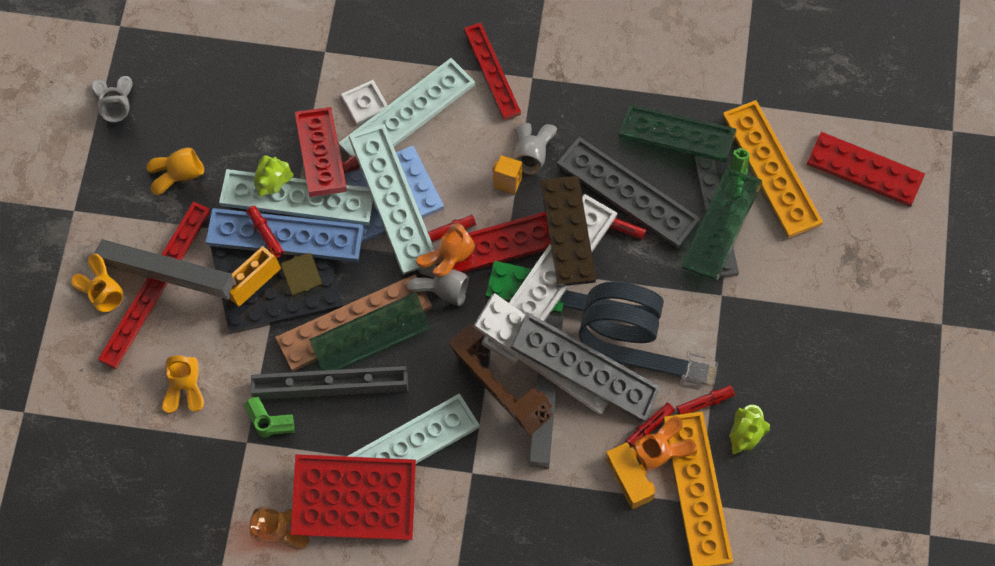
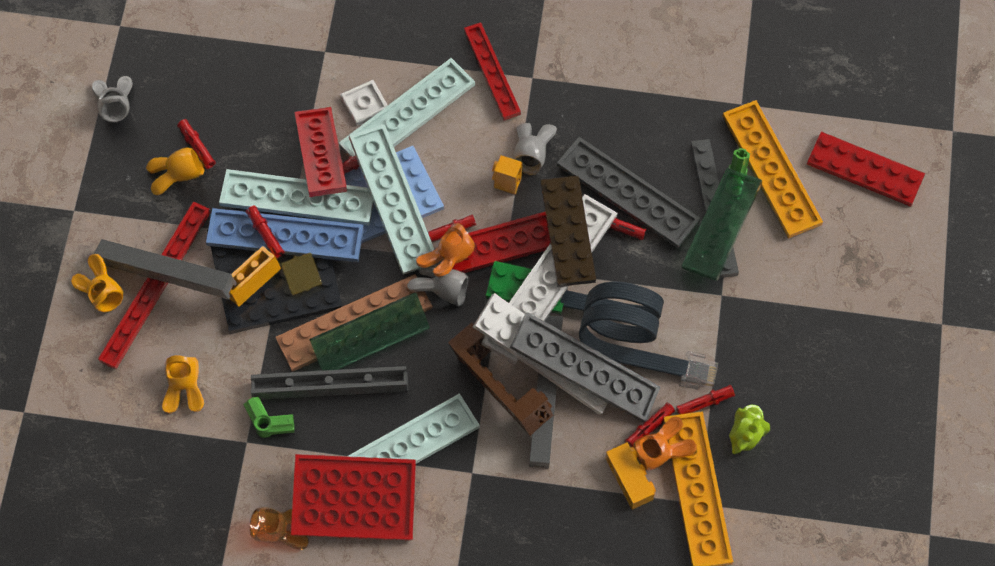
(192, 138): none -> red pin
(271, 175): lime head -> none
(677, 133): clear green plate -> none

